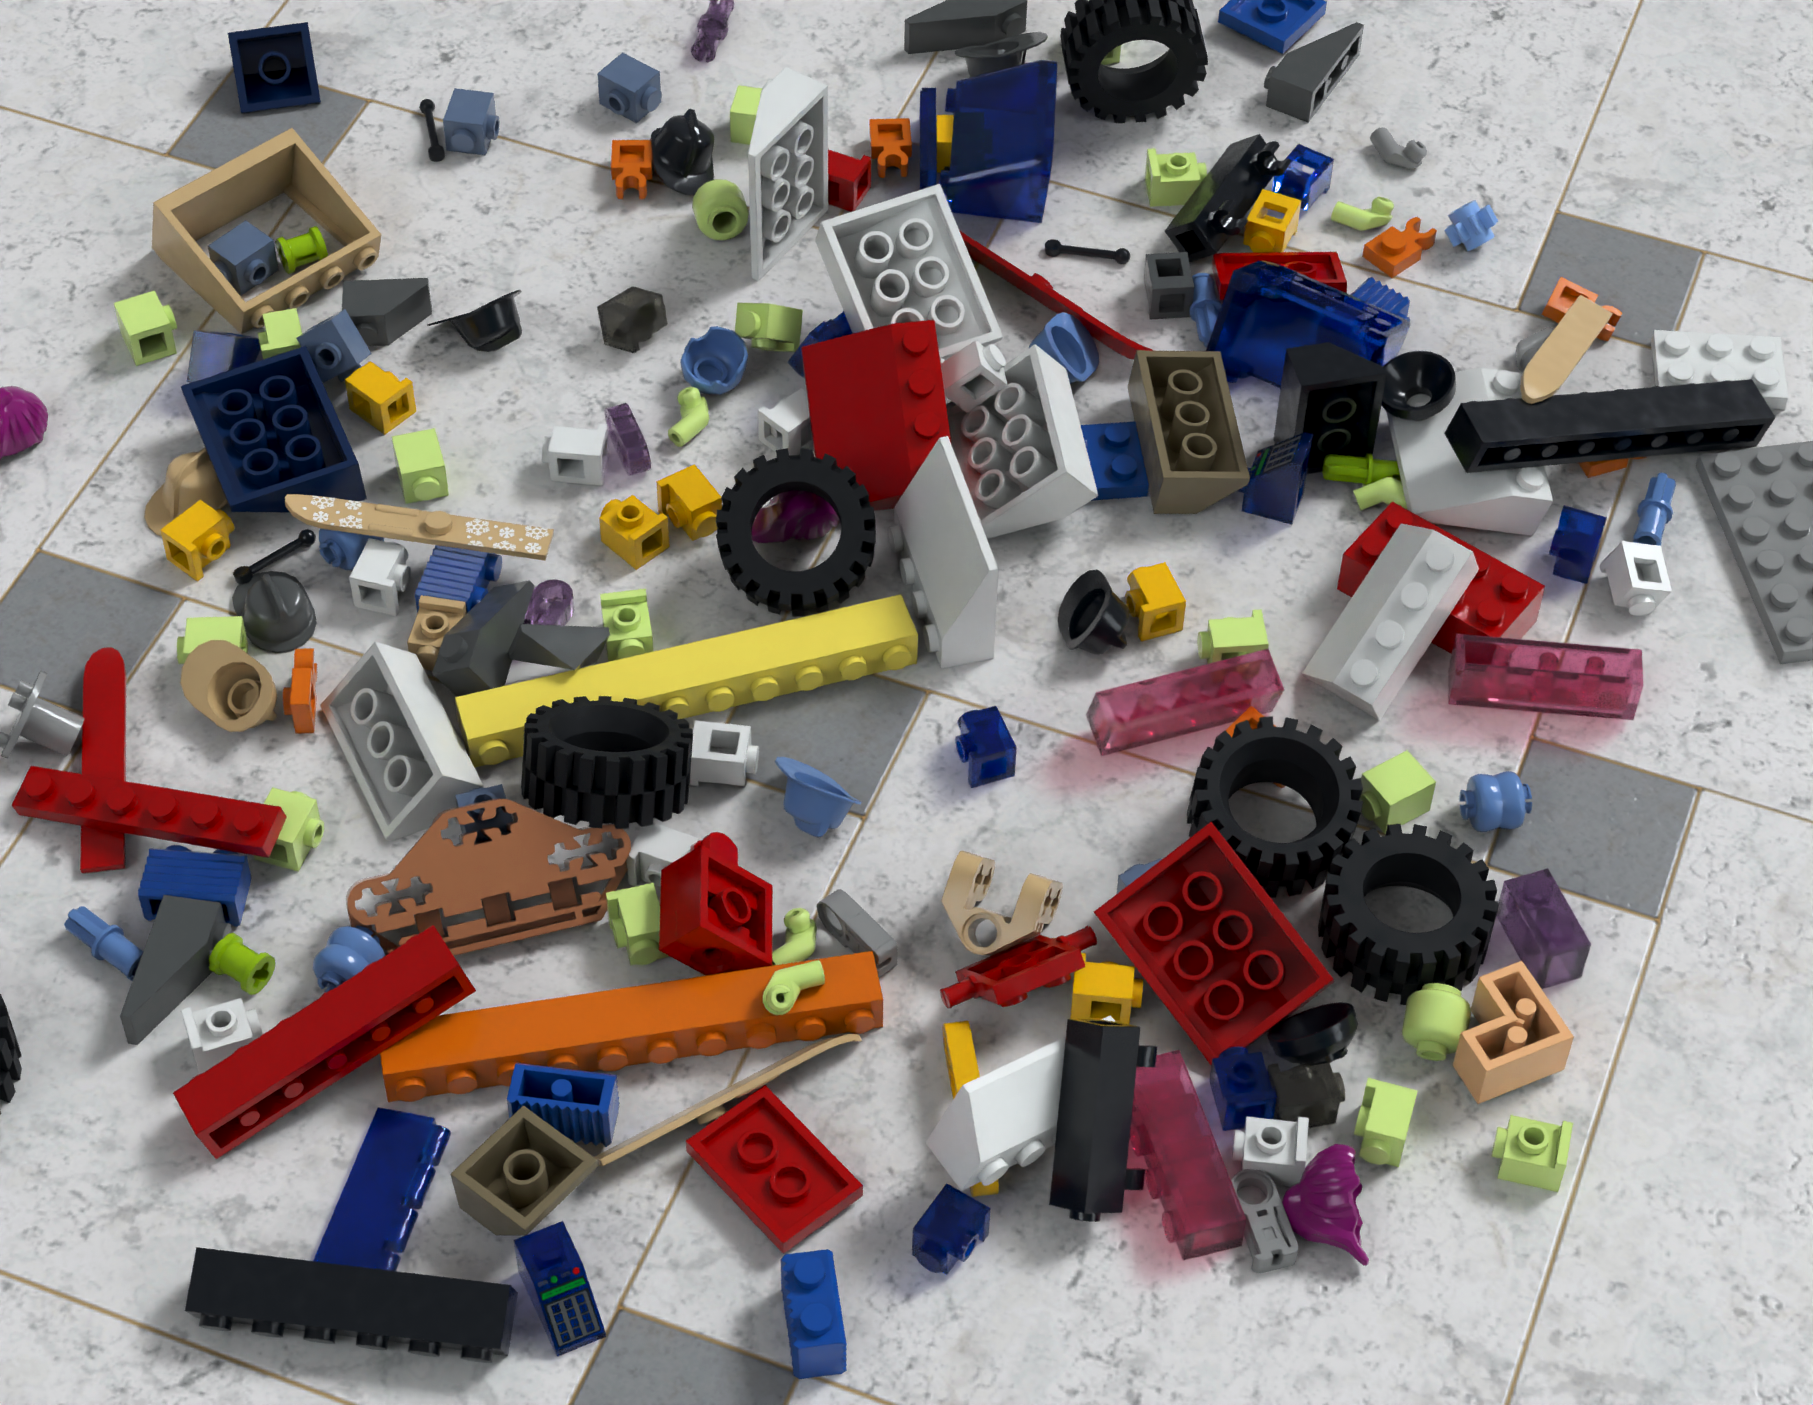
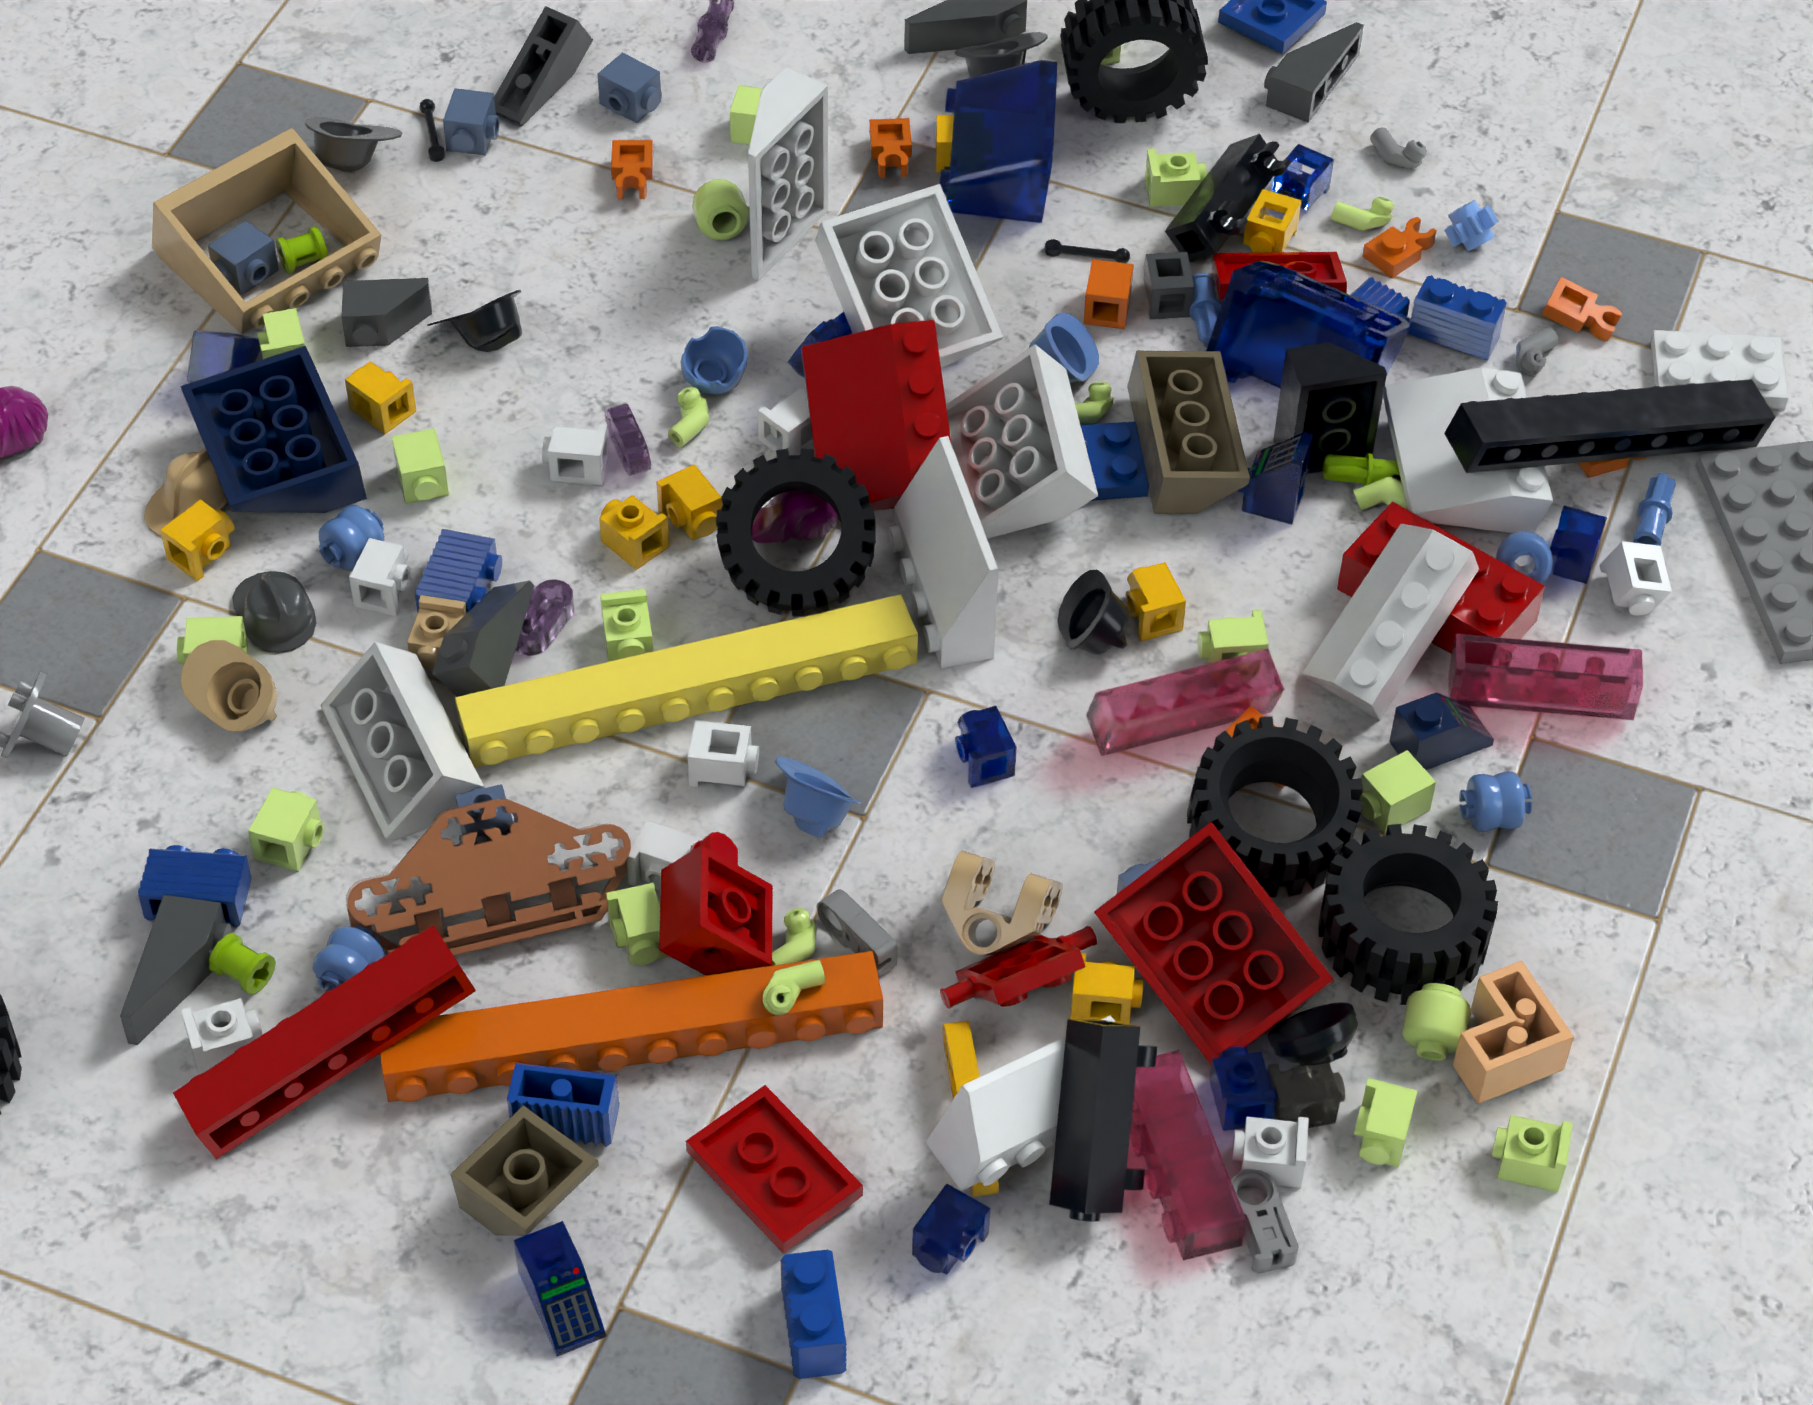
(103, 750): red piece -> none
(104, 940): medium blue axle -> none
(146, 327): yellowish green brick -> none
(150, 811): red plate -> none
(245, 574): black hinge -> none
(274, 67): dark blue slope -> none
(301, 697): orange plate -> none
(335, 346): sand blue brick -> none
(347, 144): none -> dark grey piece
(351, 1302): black brick -> none
(388, 1172): clear blue windscreen -> none
(421, 526): tan piece -> none
(542, 65): none -> dark grey slope
(558, 645): dark grey slope -> none
(606, 762): black tyre -> none
(631, 318): clear smoke brick -> none
(683, 153): black piece -> none
(713, 1106): tan piece -> none
(769, 326): yellowish green brick -> none
(847, 180): red brick -> none
(927, 138): clear blue tile -> none
(973, 375): white brick -> none
(1043, 292): red piece -> none
(1096, 404): none -> yellowish green arm
(1108, 294): none -> orange brick
(1324, 1201): magenta hair -> none
(1418, 374): black piece -> none
(1437, 730): none -> dark blue slope
(1457, 317): none -> blue brick
(1530, 544): none -> medium blue piece
(1543, 928): clear purple brick -> none
(1563, 350): tan piece -> none

